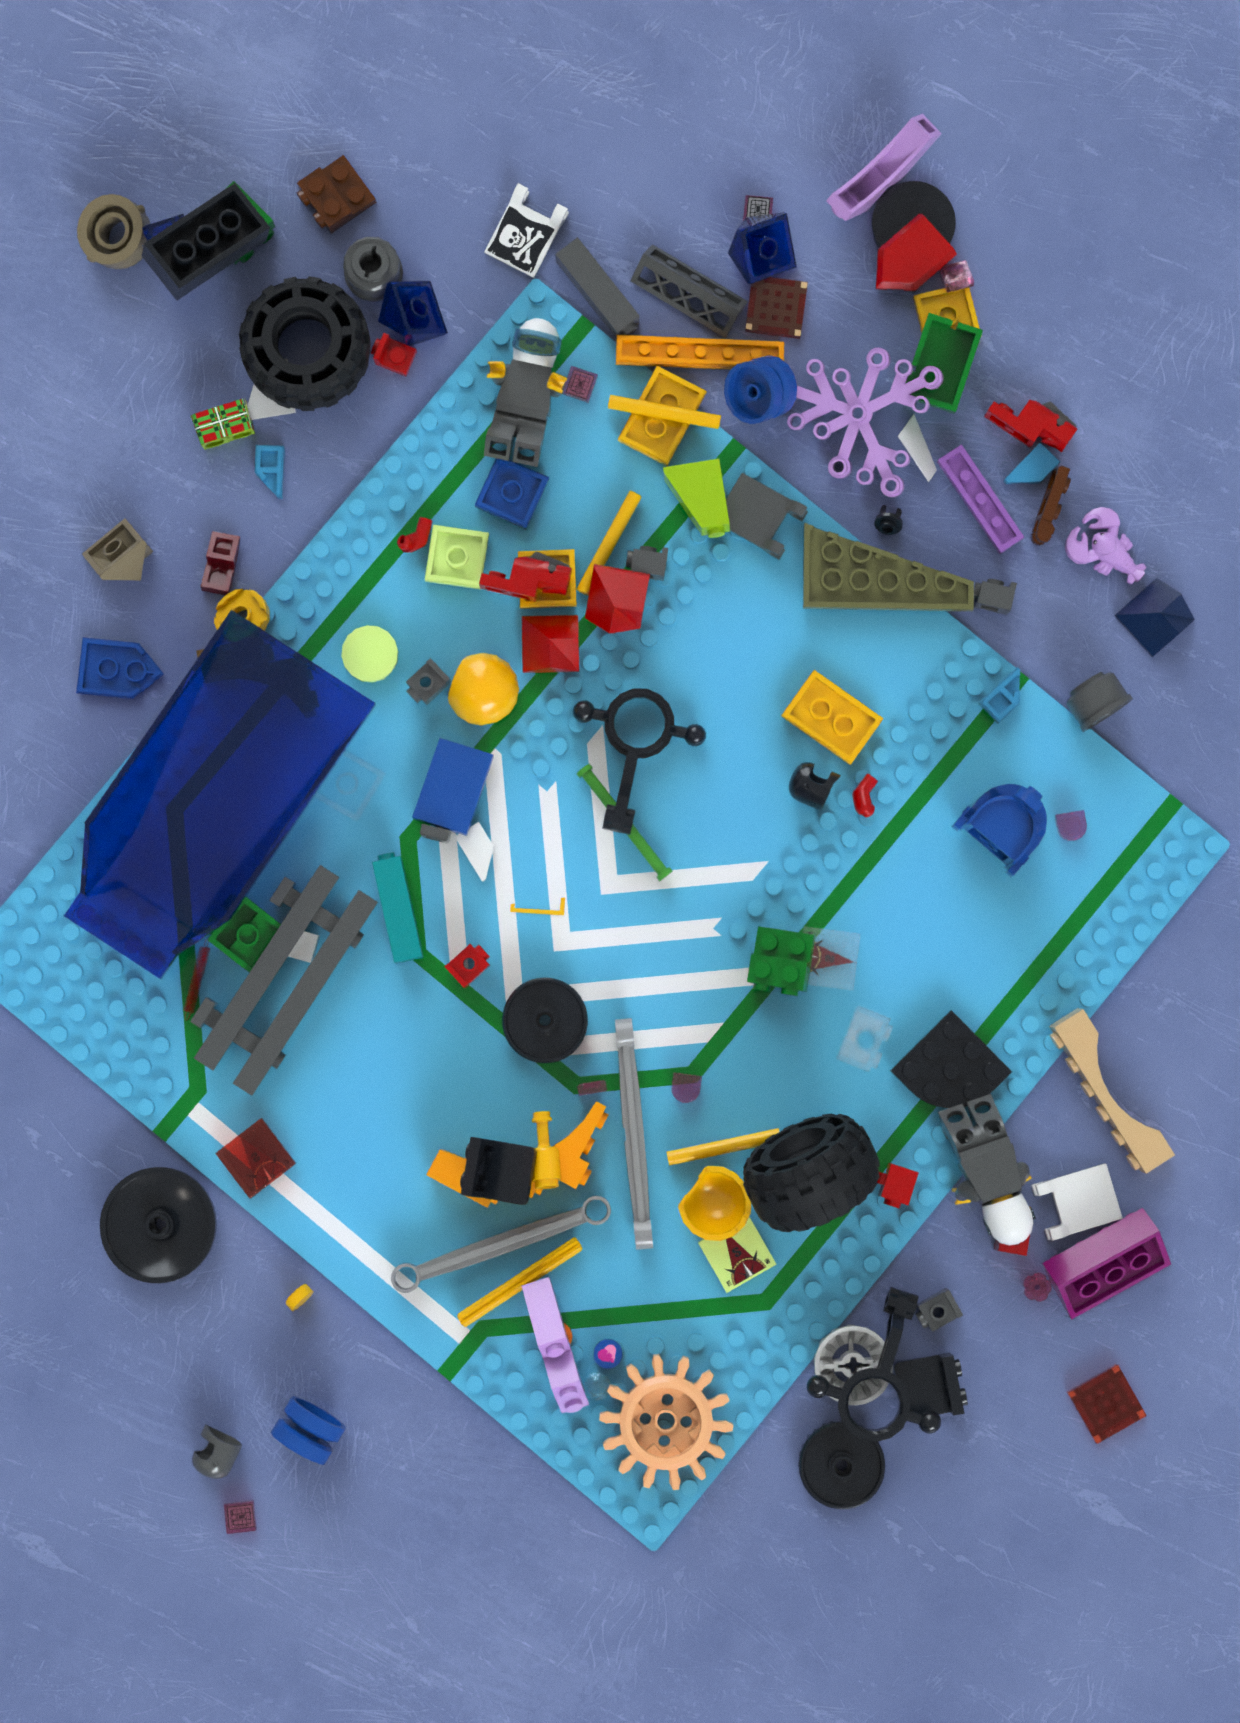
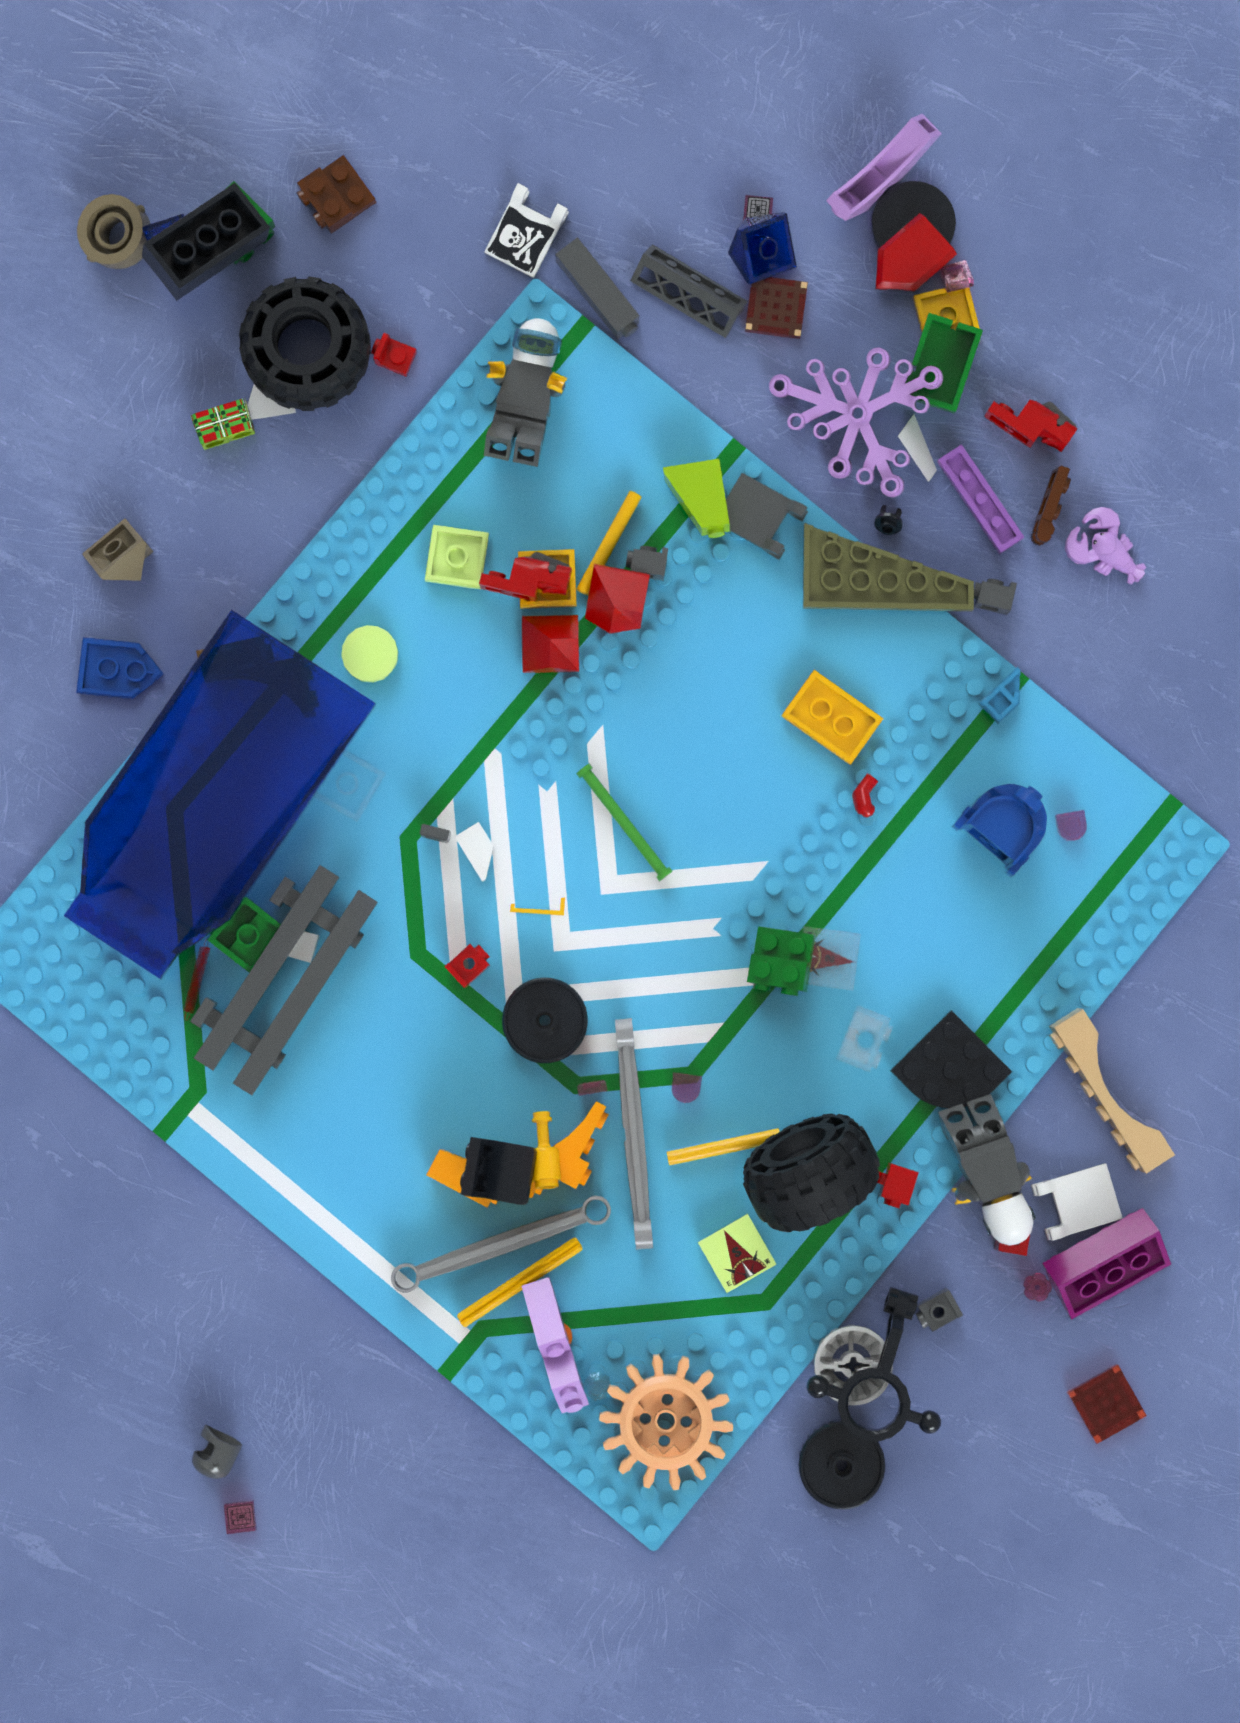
(131, 1230): black dish -> none
(221, 563): slope -> none
(240, 600): yellow tile -> none
(256, 1158): clear red tile -> none
(270, 467): dark azure tile -> none
(299, 1297): yellow tile -> none
(308, 1430): blue wheel -> none
(370, 267): dark grey wheel -> none
(397, 908): teal brick -> none
(412, 311): clear blue slope -> none
(417, 539): red arm -> none
(438, 679): dark grey brick -> none
(453, 786): blue tile -> none
(483, 689): yellow cylinder -> none
(512, 492): blue tile -> none
(580, 384): clear pink tile -> none
(607, 1353): blue tile -> none
(619, 817): black piece -> none
(657, 436): yellow tile -> none
(664, 411): yellow piece -> none
(691, 352): light orange tile -> none
(716, 1204): yellow cylinder -> none
(760, 389): blue wheel -> none
(810, 788): black helmet -> none
(933, 1383): black bracket -> none
(1034, 467): dark azure tile -> none
(1097, 699): dark grey wheel -> none
(1155, 616): dark blue slope -> none

